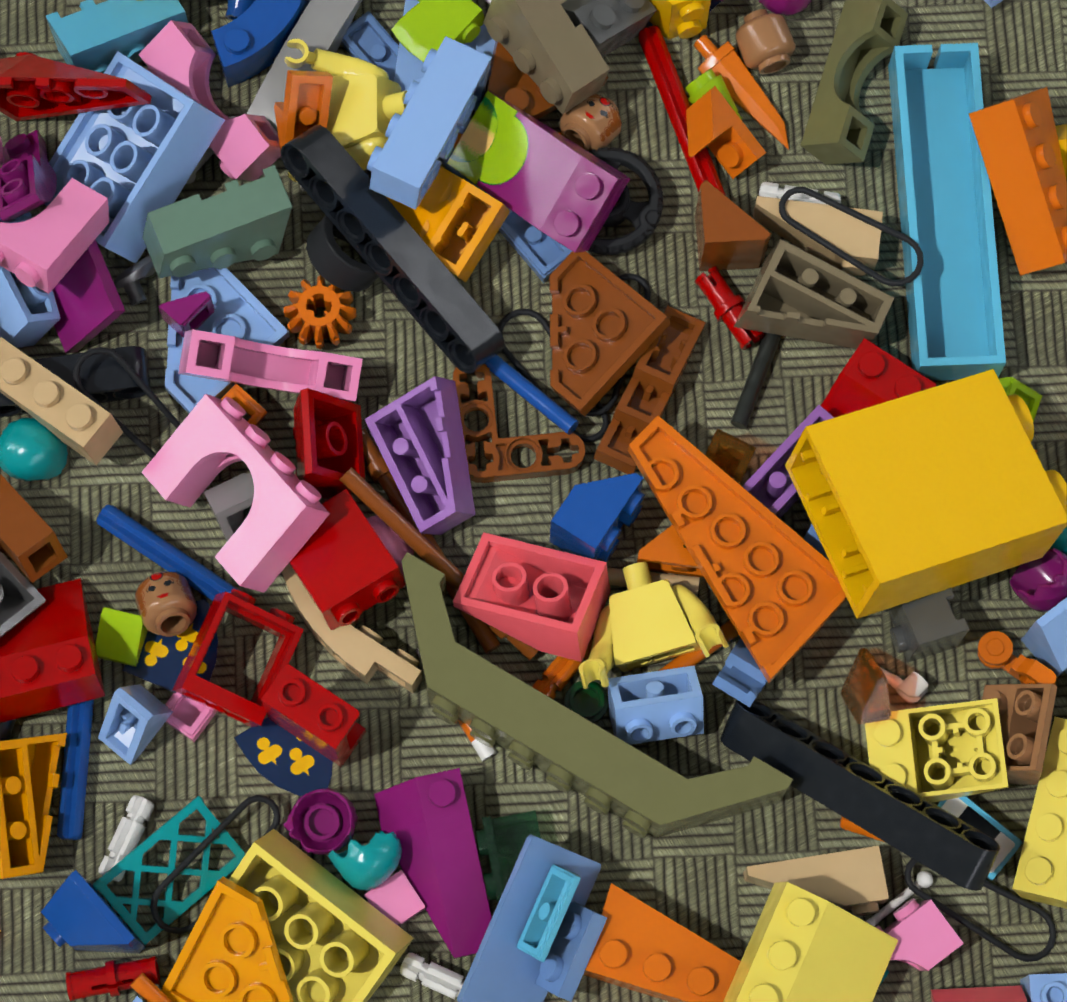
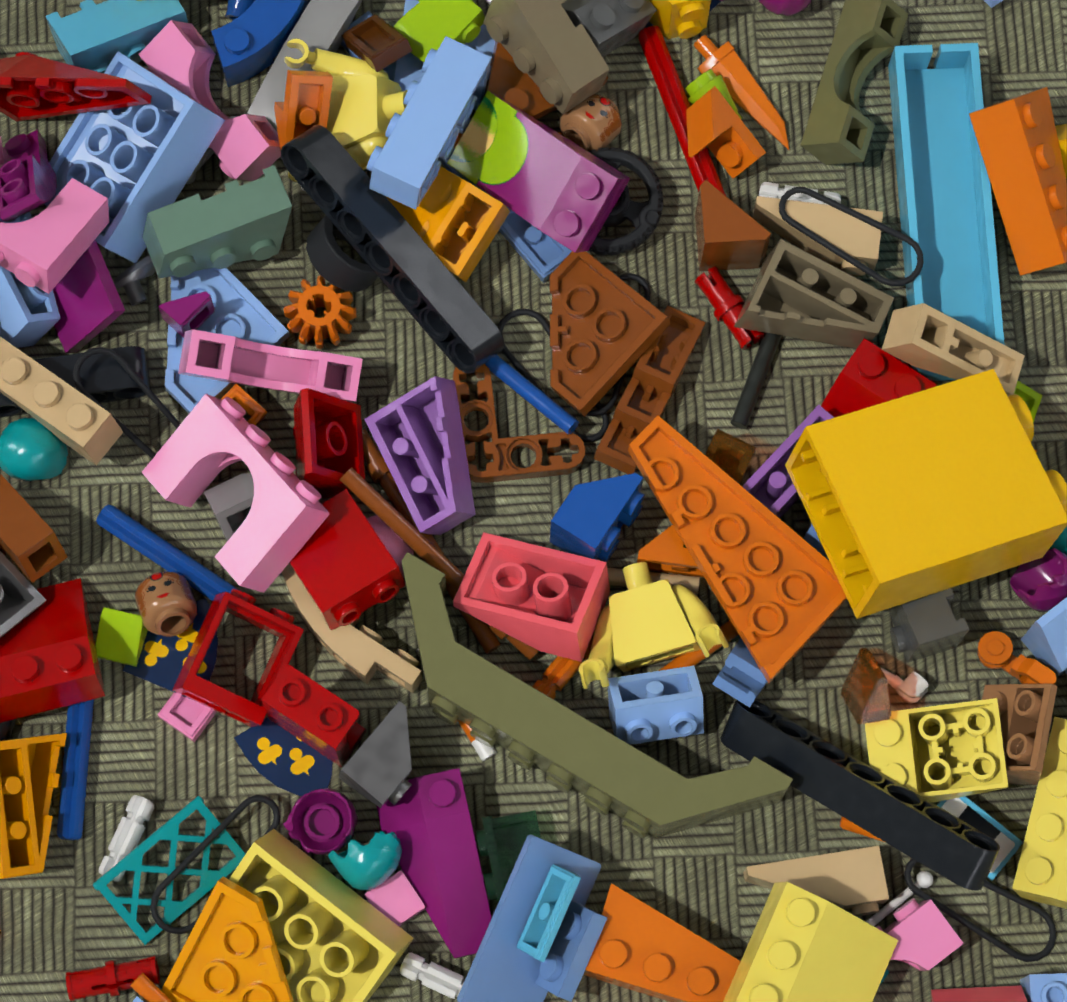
(86, 920): blue slope -> none
(132, 721): light blue slope -> none
(376, 42): none -> reddish brown tile
(382, 761): none -> flat silver slope
(589, 702): dark green plate -> none
(765, 41): medium nougat head -> none
(948, 346): none -> tan slope

